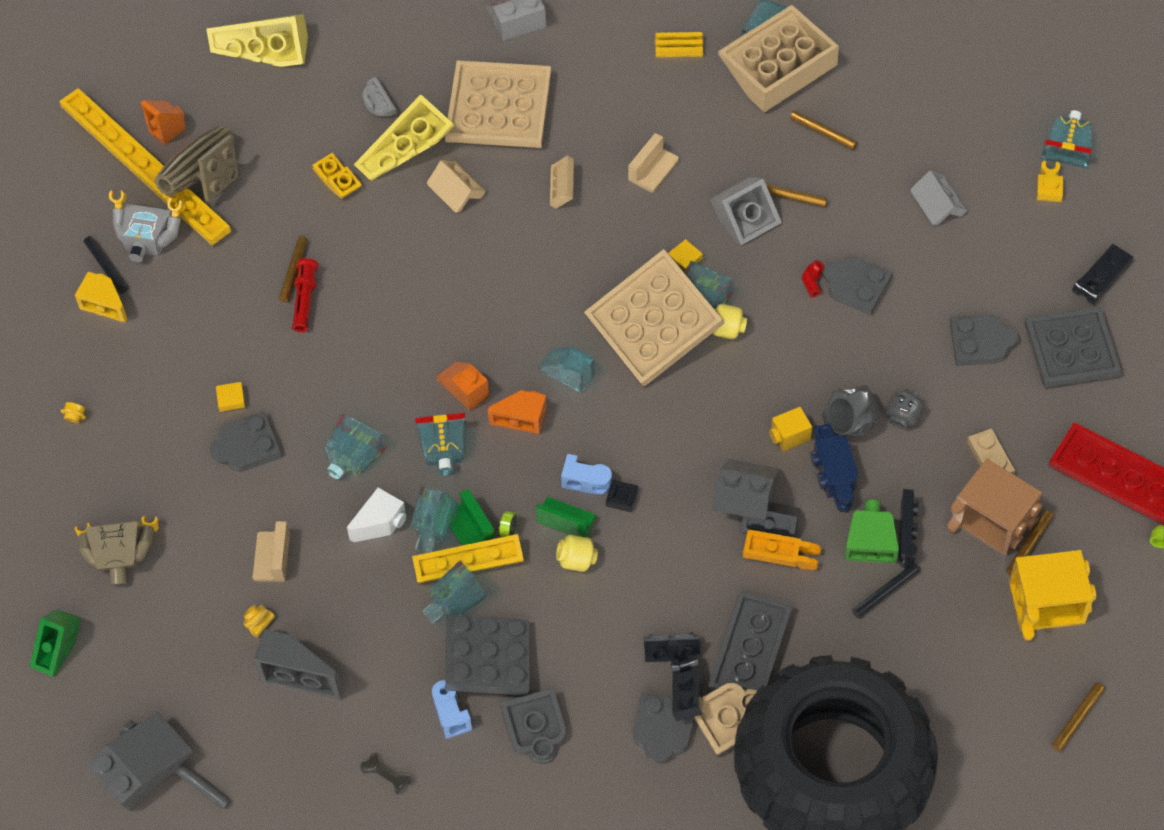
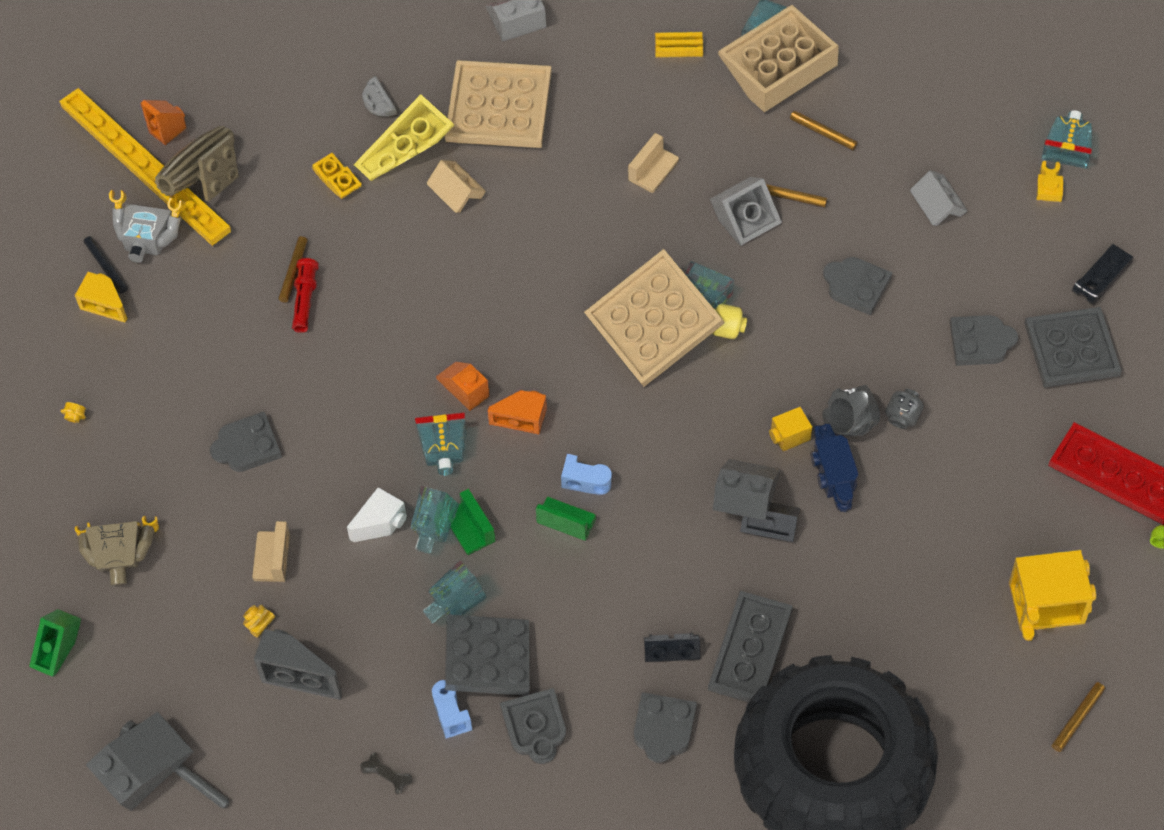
(230, 396): yellow tile -> none
(271, 41): light yellow wedge -> none
(353, 447): clear light blue torso -> none
(474, 556): yellow plate -> none
(508, 523): lime tile -> none
(561, 182): tan plate -> none
(569, 367): clear light blue slope -> none
(576, 553): light yellow head -> none
(621, 496): black tile -> none
(684, 254): yellow tile -> none
(687, 688): black plate -> none
(722, 714): tan plate -> none
(780, 550): light orange hinge -> none
(811, 276): red arm -> none
(872, 535): bright green torso -> none
(886, 590): black bar -> none
(908, 530): black plate -> none
(987, 446): tan plate -> none
(996, 508): medium nougat container -> none
(1032, 538): pearl gold bar -> none

